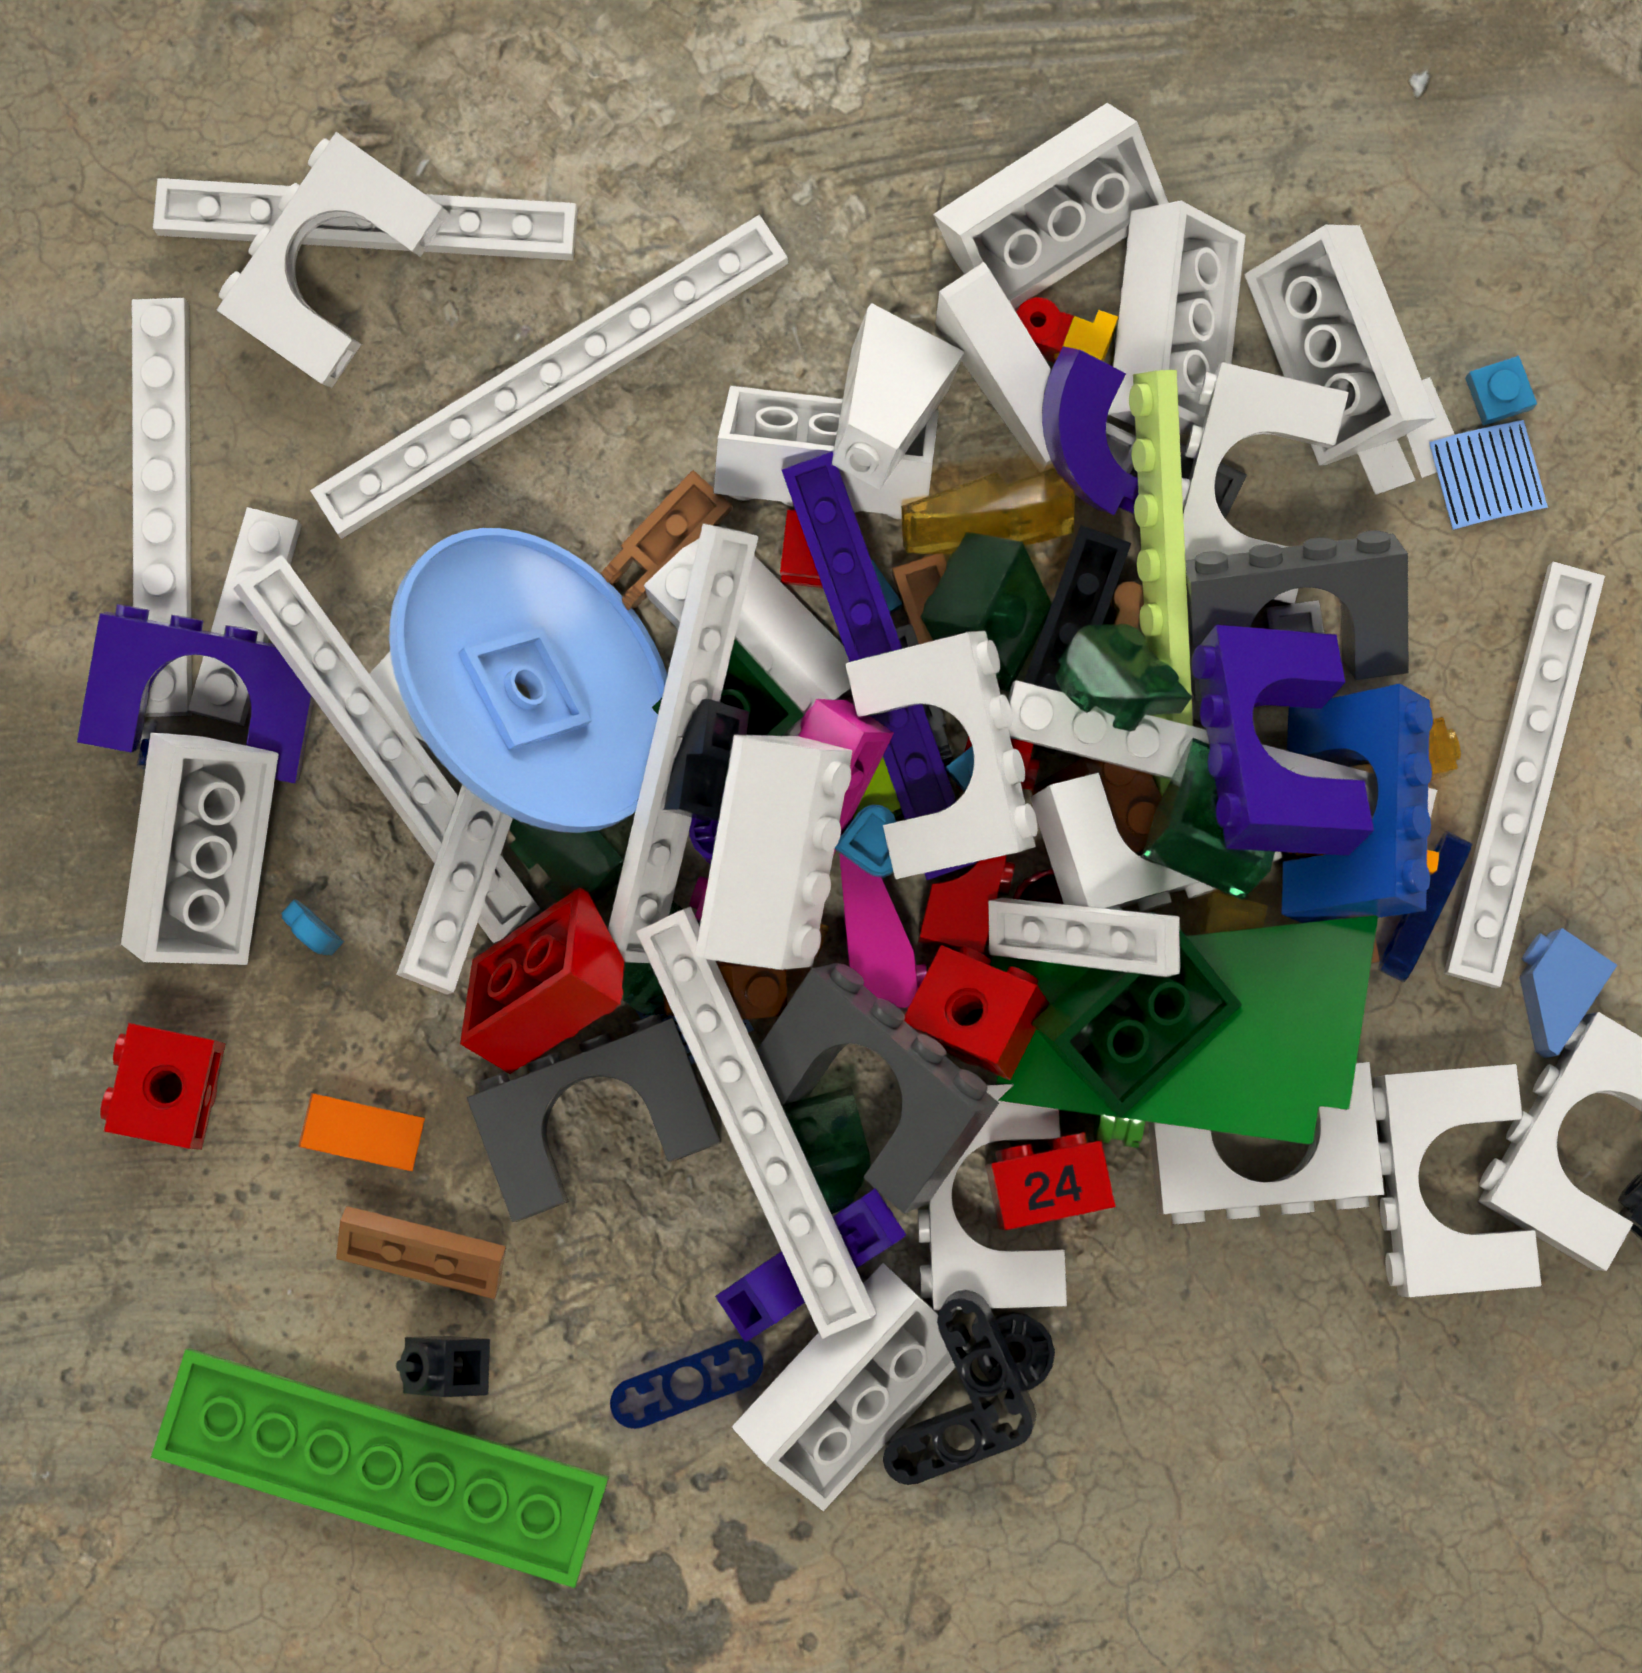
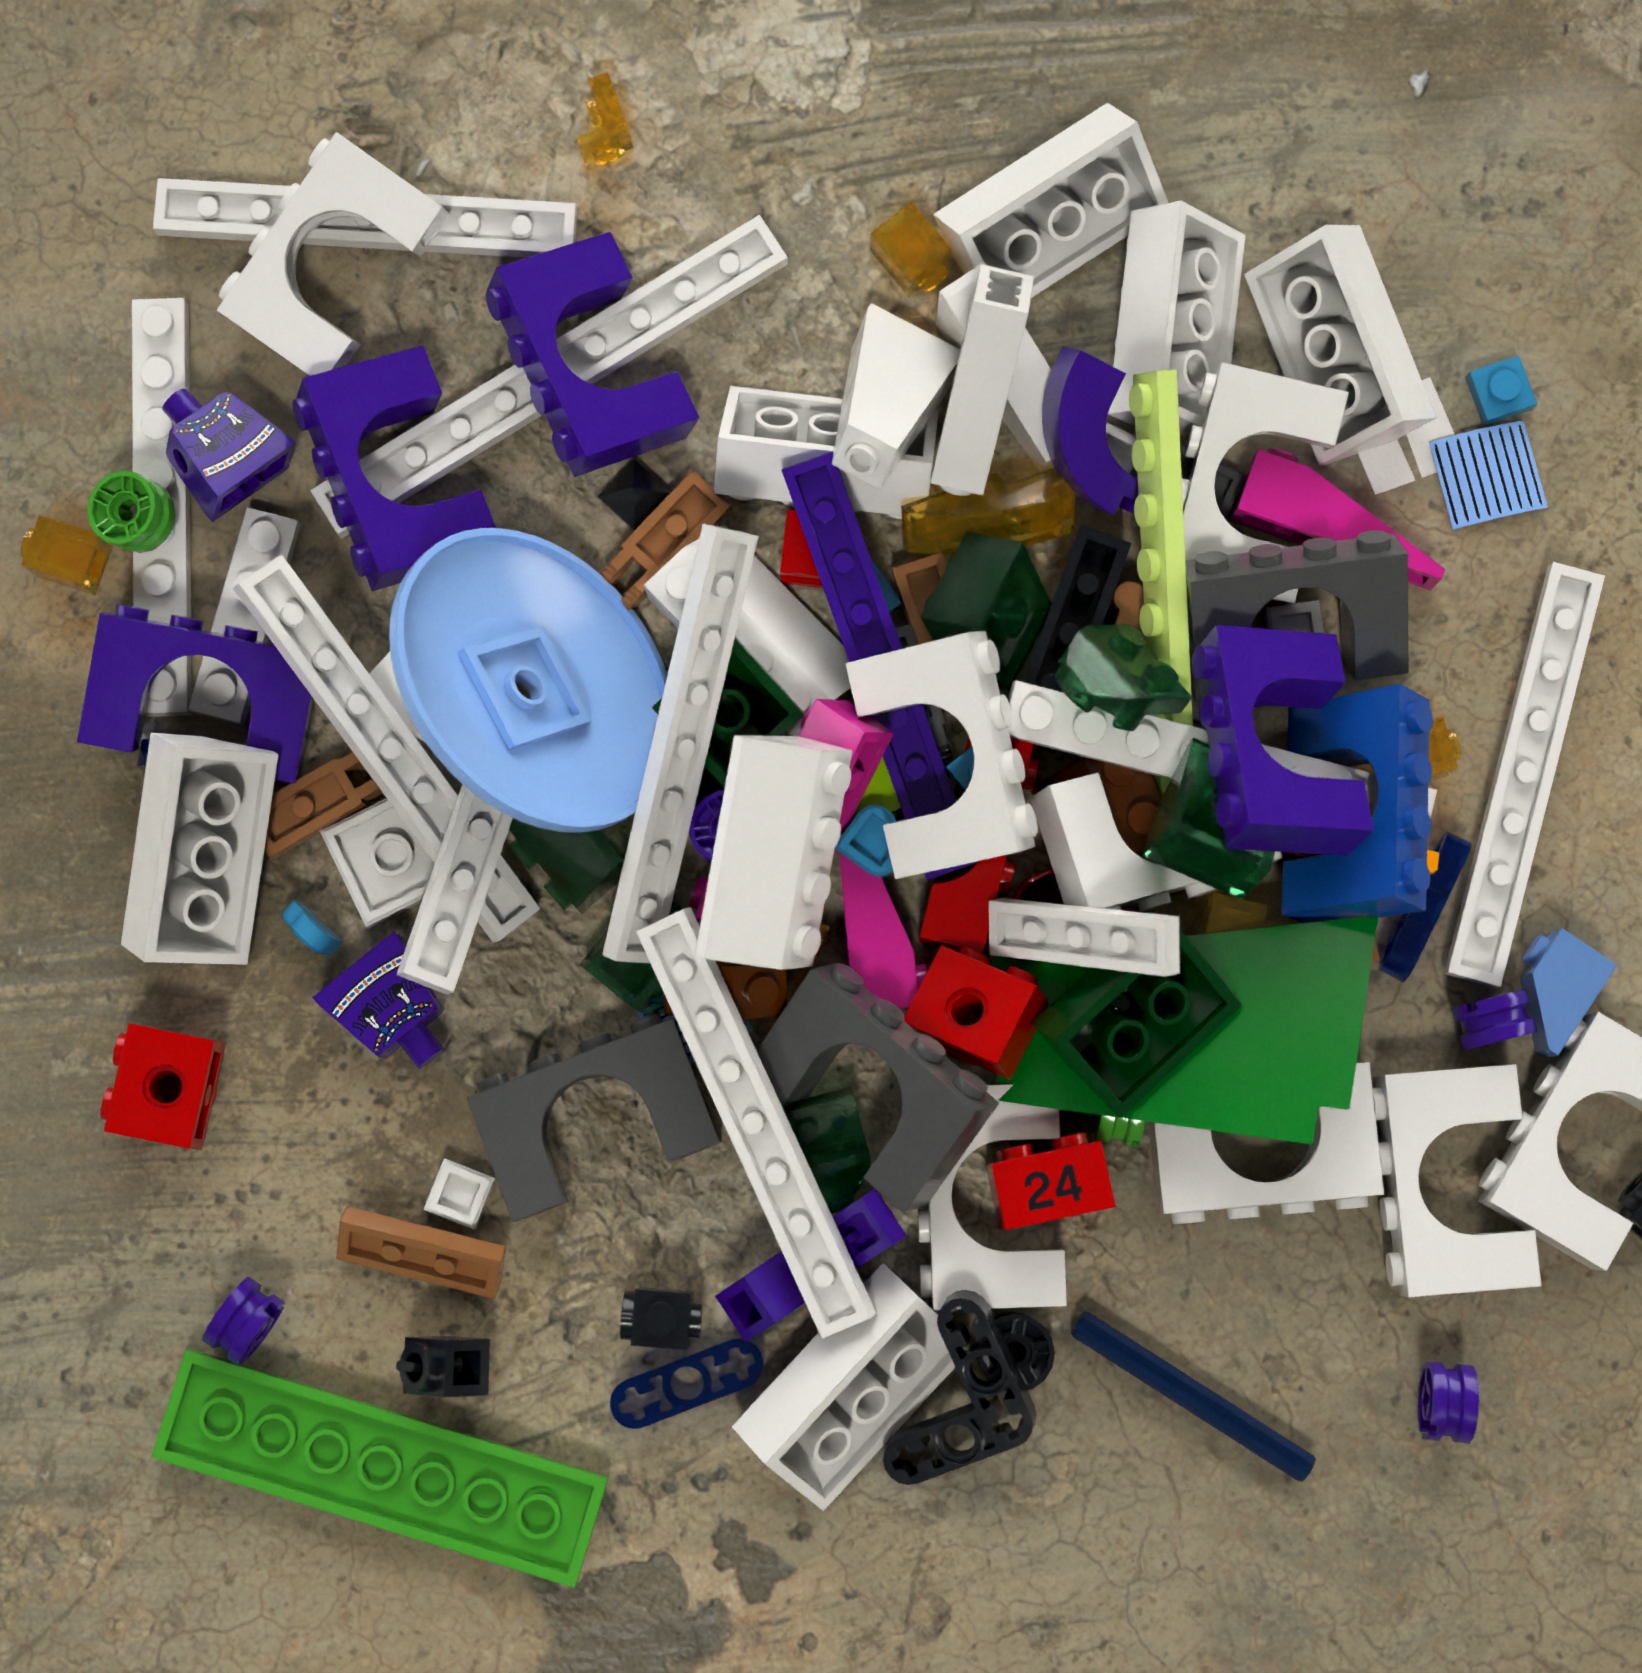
(65, 554): none -> clear yellow brick
(111, 513): none -> bright green wheel
(223, 449): none -> dark purple torso
(243, 1321): none -> dark purple wheel
(315, 804): none -> medium nougat hinge
(339, 413): none -> dark purple arch
(361, 1132): orange slope -> none
(379, 862): none -> white tile
(384, 1007): none -> dark purple torso
(460, 1194): none -> white tile
(542, 984): red slope -> none
(588, 422): none -> dark purple arch
(610, 132): none -> clear yellow bracket
(634, 494): none -> black slope
(660, 1318): none -> black brick
(702, 760): black slope -> none
(911, 250): none -> clear yellow brick
(982, 380): none -> white slope
(1056, 329): leg -> none
(1193, 1396): none -> dark blue axle
(1302, 505): none -> dark pink slope
(1448, 1402): none -> dark purple wheel
(1494, 1019): none -> dark purple wheel

